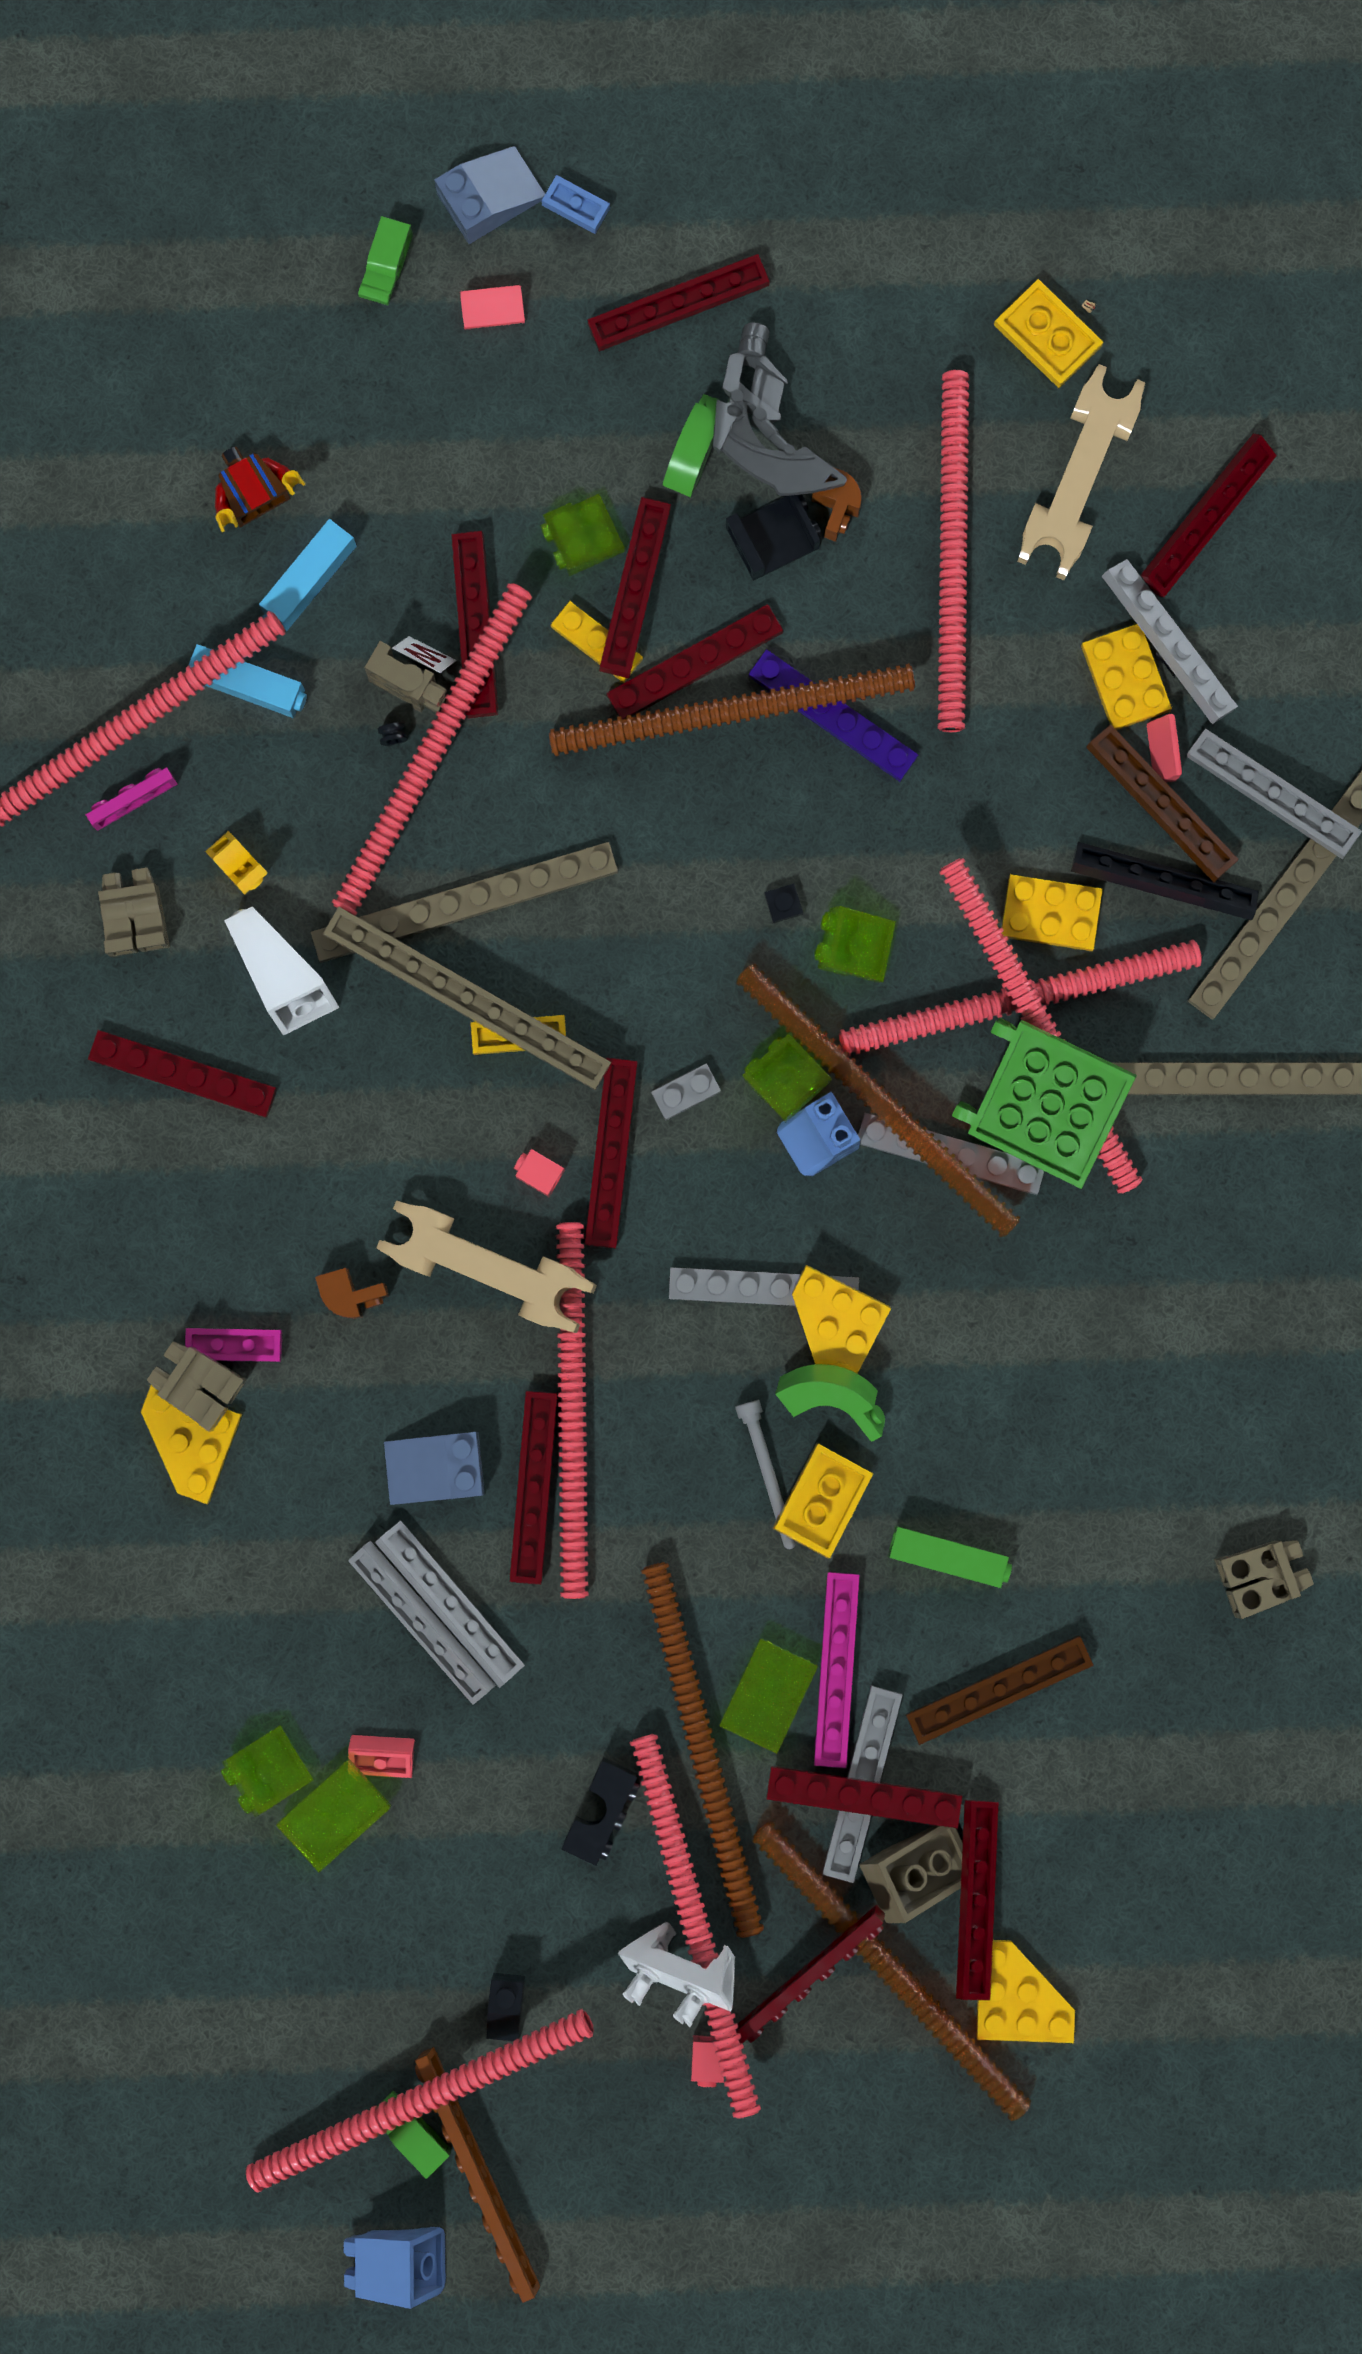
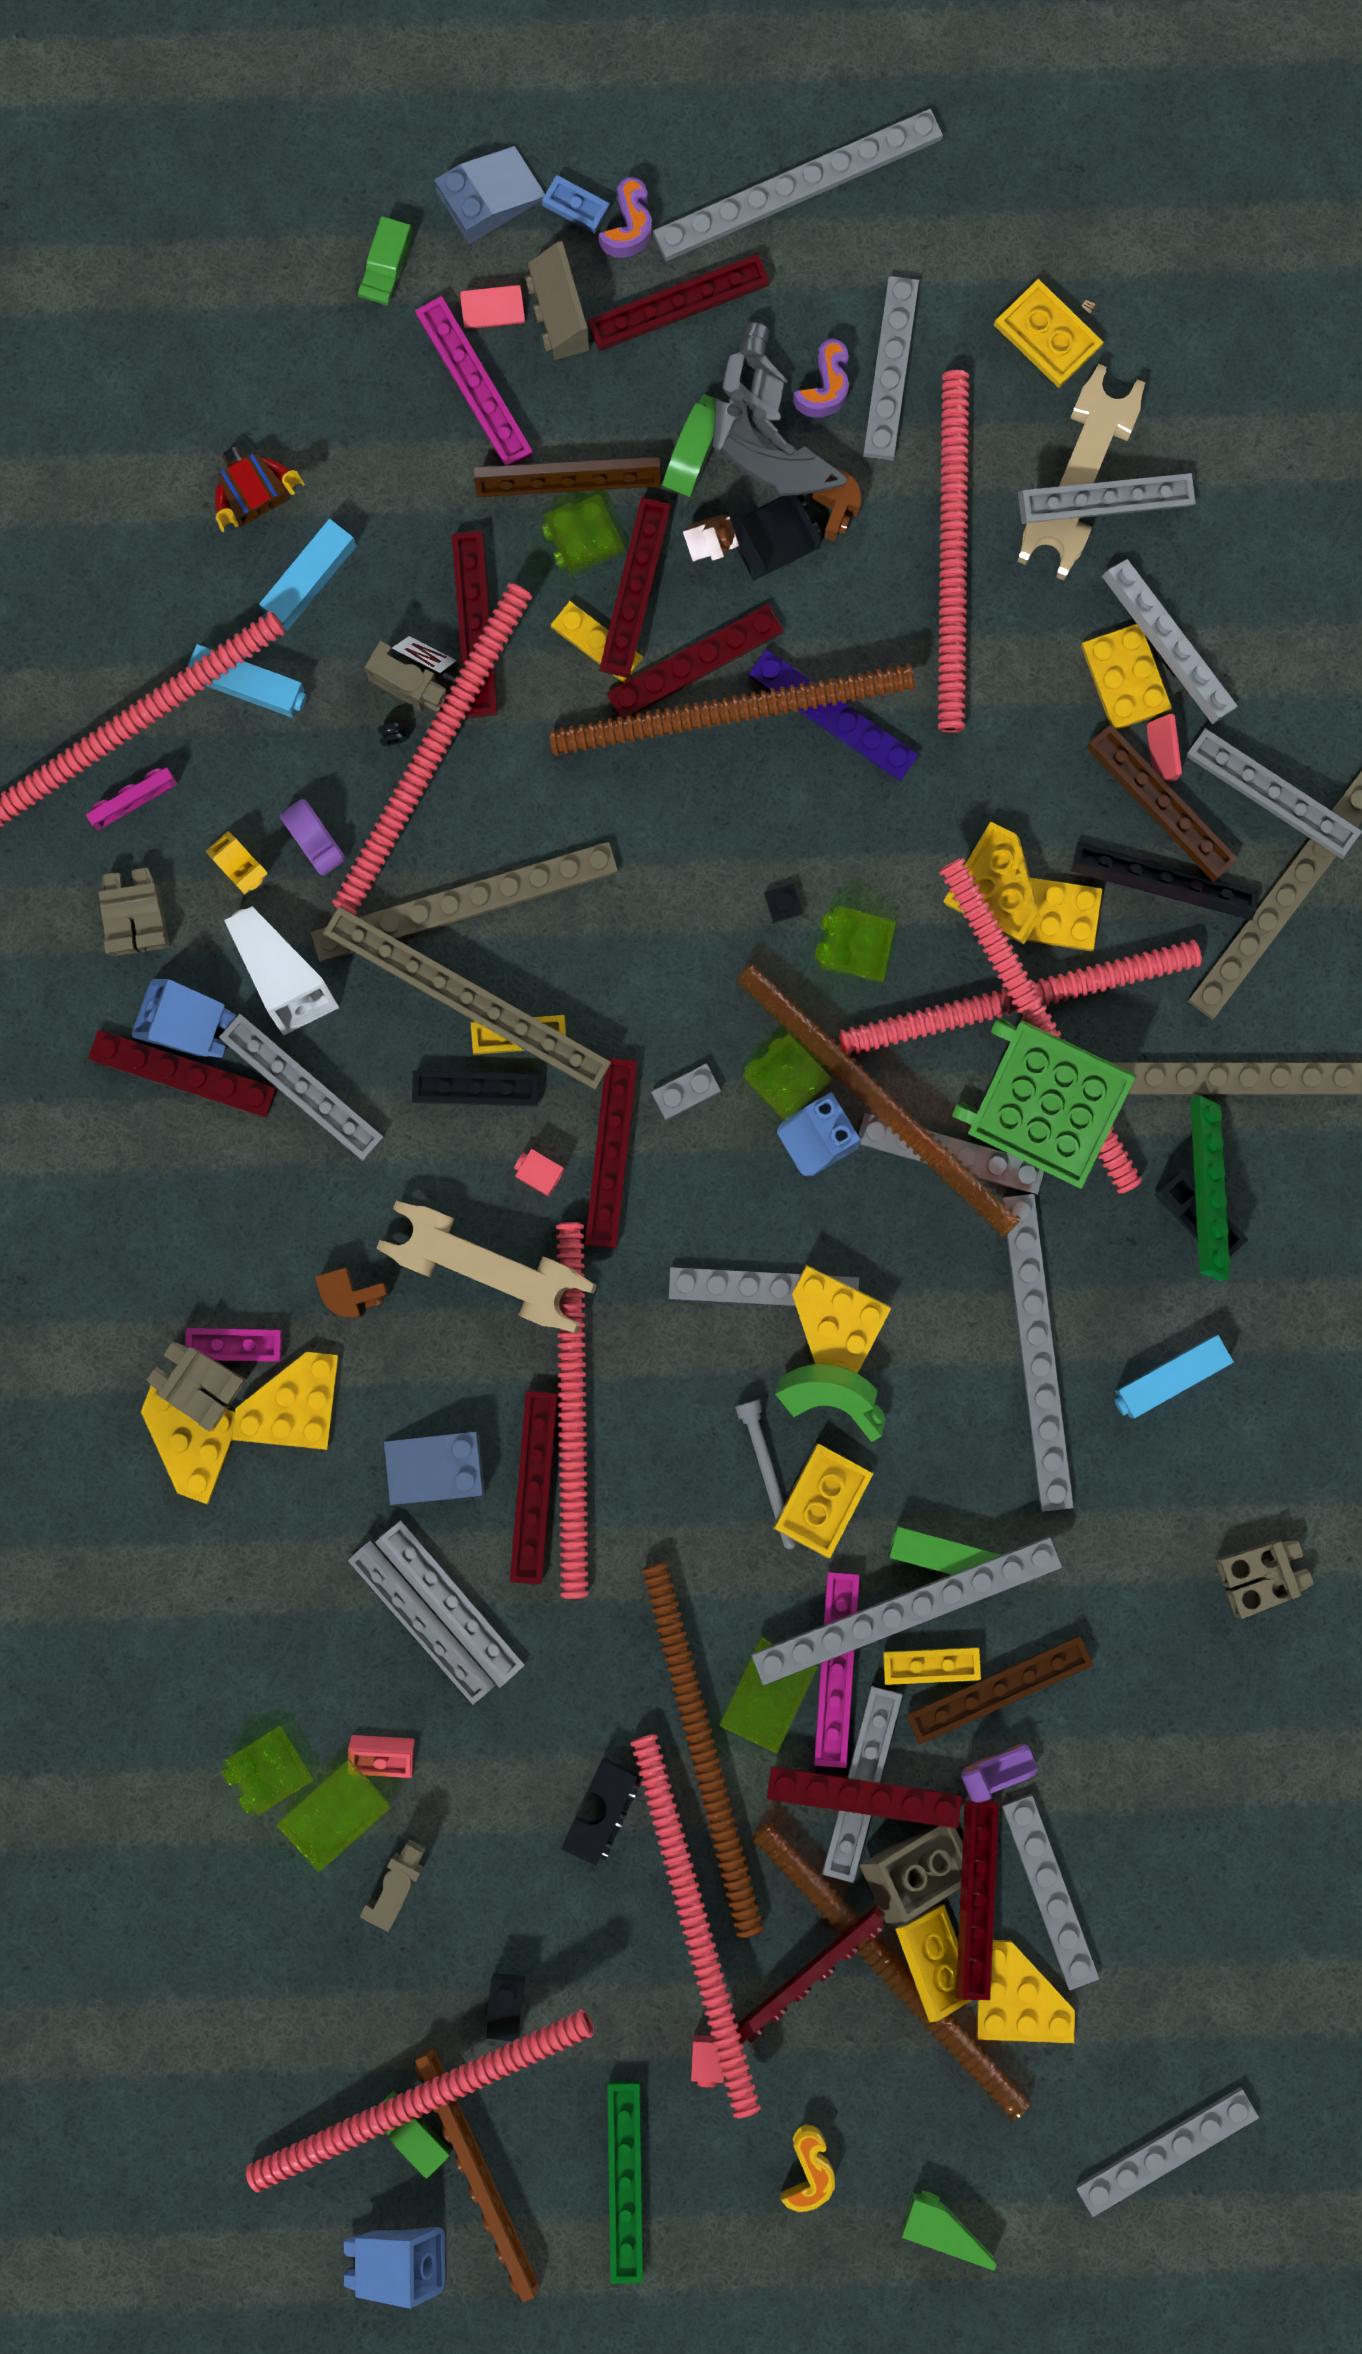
(181, 1019): none -> medium blue hips
(291, 1406): none -> yellow plate
(301, 1087): none -> light grey plate
(312, 837): none -> medium lavender animal
(396, 1886): none -> dark tan hips
(474, 382): none -> dark pink plate
(475, 1088): none -> black plate
(557, 303): none -> dark tan slope
(567, 476): none -> reddish brown plate
(625, 2182): none -> green plate
(637, 219): none -> medium lavender animal
(653, 1963): white hose -> none
(710, 537): none -> brick
(797, 185): none -> light grey plate
(818, 2170): none -> yellow animal
(835, 384): none -> medium lavender animal
(891, 368): none -> light grey plate
(906, 1610): none -> light grey plate
(931, 1665): none -> yellow plate
(933, 1960): none -> yellow plate
(936, 2227): none -> bright green slope
(998, 1772): none -> medium lavender animal
(1004, 881): none -> yellow plate
(1038, 1356): none -> light grey plate
(1050, 1892): none -> light grey plate
(1106, 498): none -> light grey plate
(1166, 2151): none -> light grey plate
(1172, 1377): none -> medium azure brick
(1180, 1200): none -> black arch
(1208, 515): dark red plate -> none
(1210, 1189): none -> green plate

